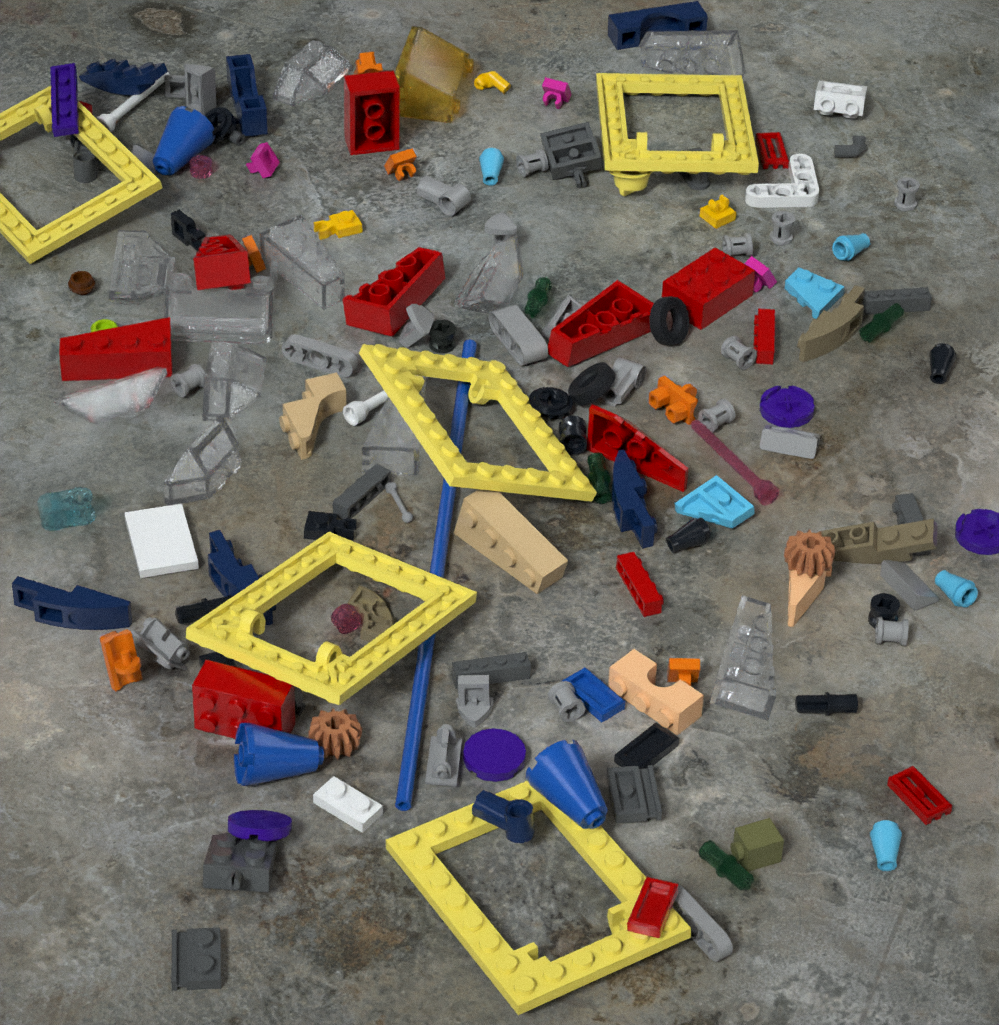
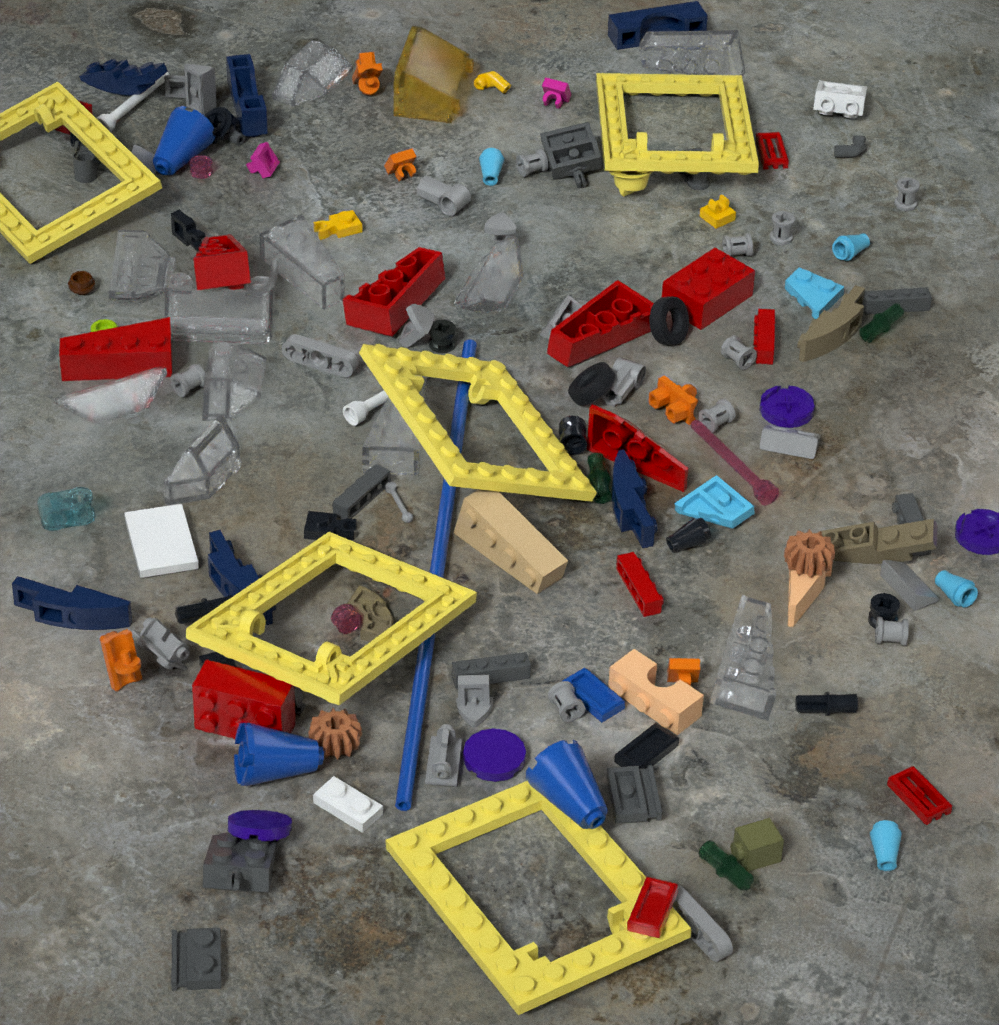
(64, 100): dark purple tile -> none
(254, 255): orange tile -> none
(302, 418): tan arch -> none
(371, 112): red brick -> none
(512, 816): dark blue piece -> none
(518, 335): light grey beam -> none
(538, 296): clear green axle -> none
(559, 399): black gear -> none
(762, 274): dark pink tile -> none
(768, 194): white beam -> none
(941, 361): black cone -> none

